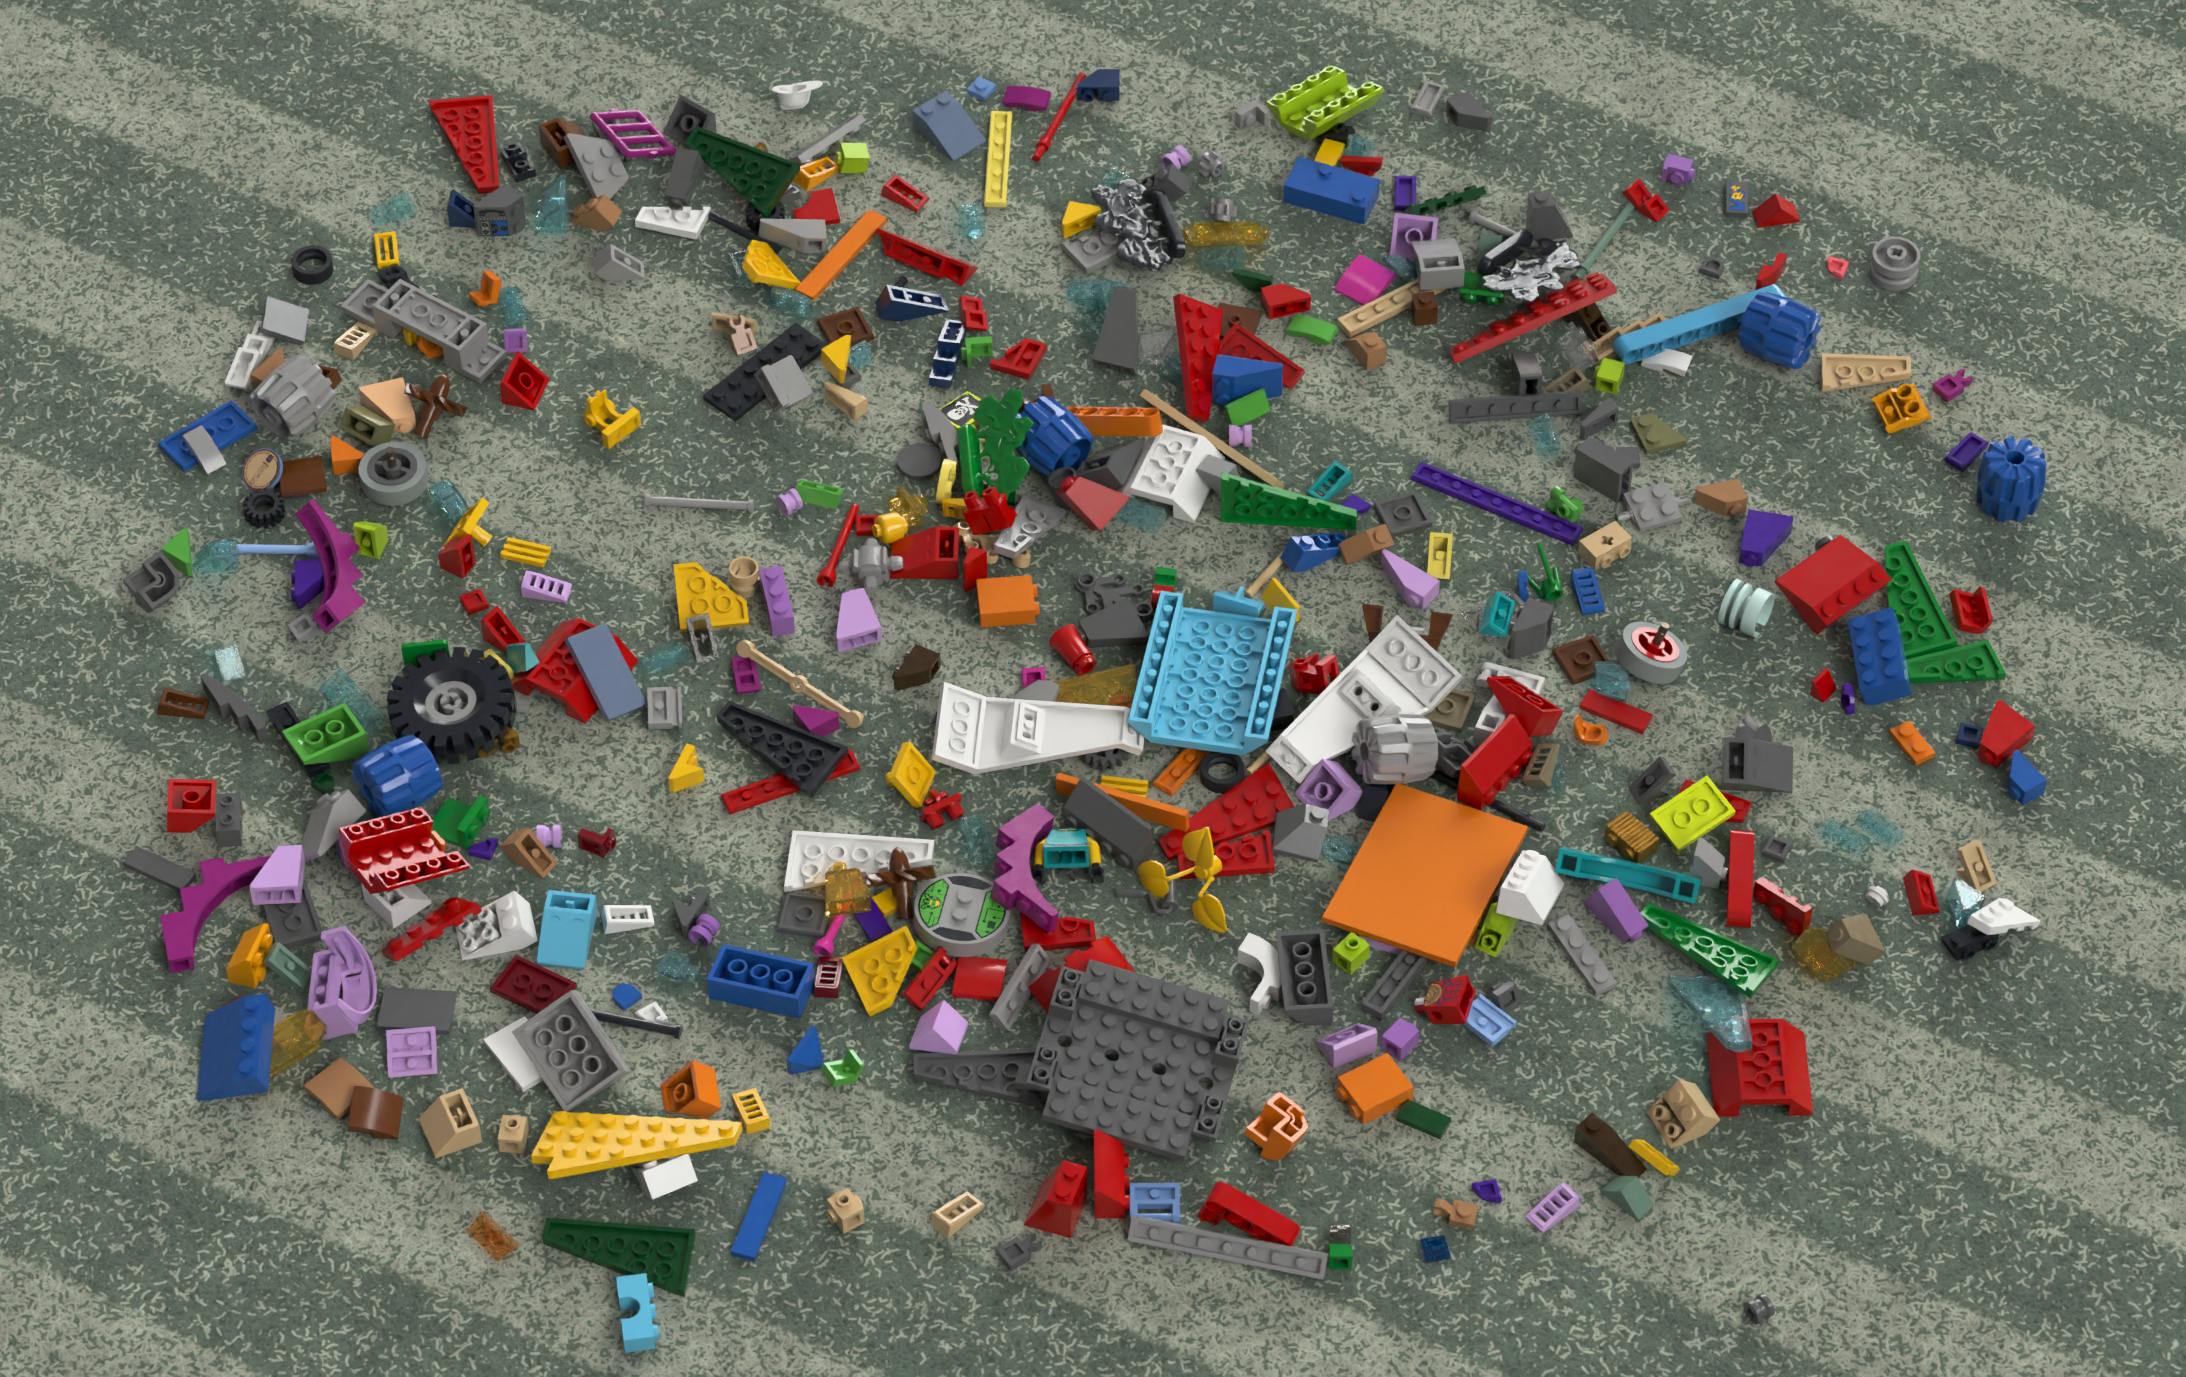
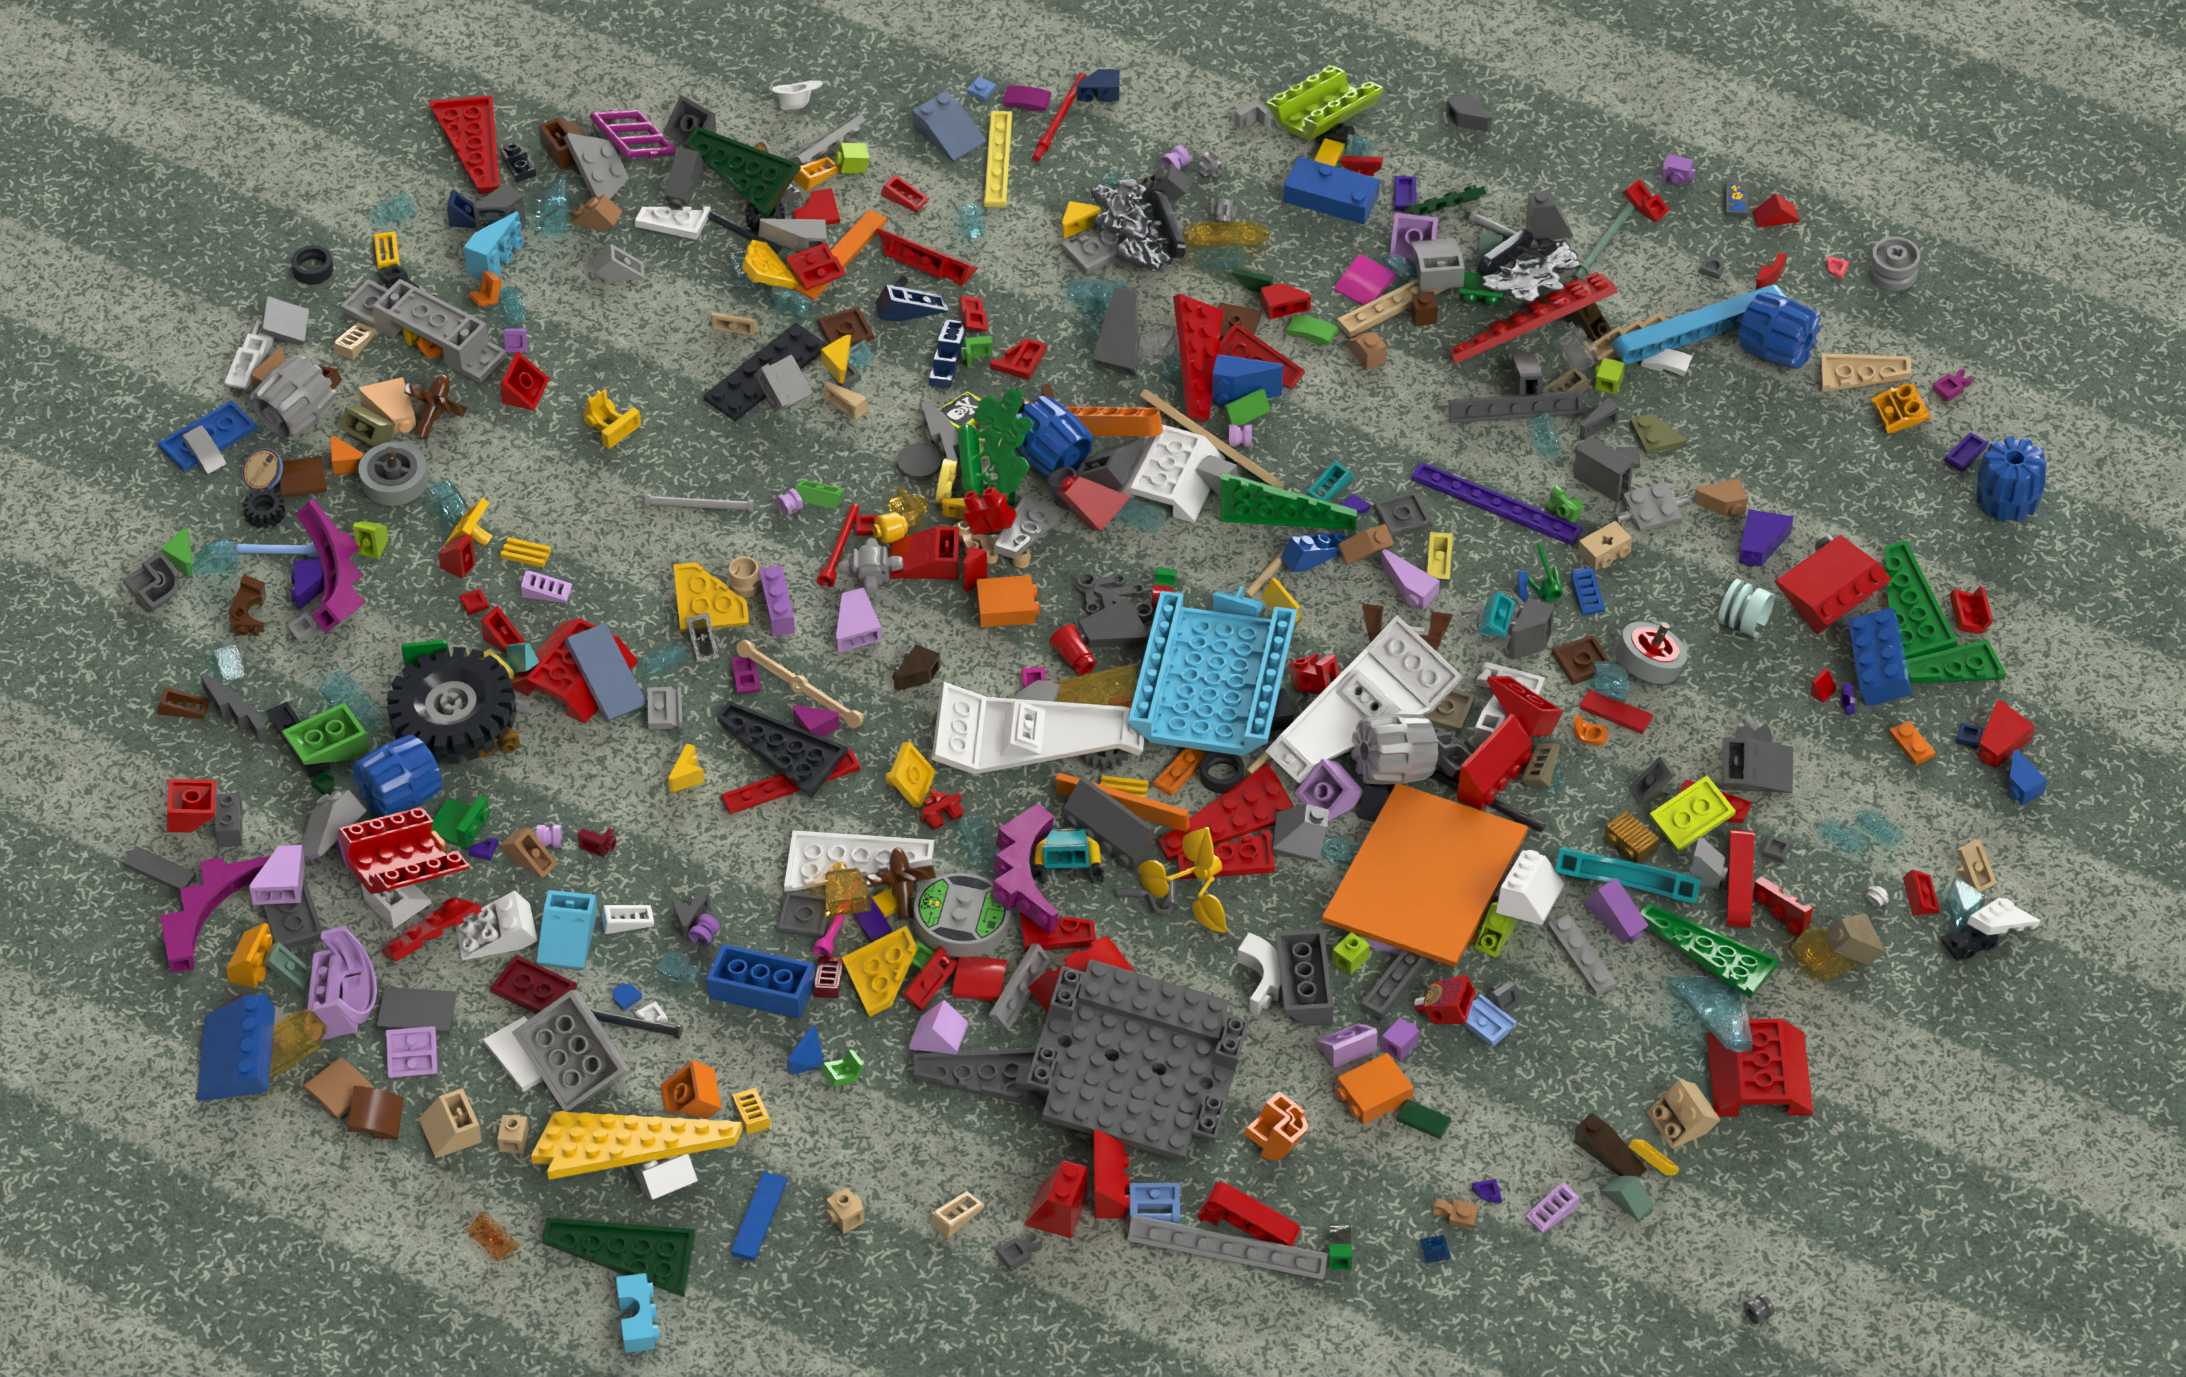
(250, 593): none -> reddish brown tile
(493, 246): none -> medium azure slope
(742, 338): plate -> none
(815, 266): none -> red slope
(1428, 99): light grey tile -> none

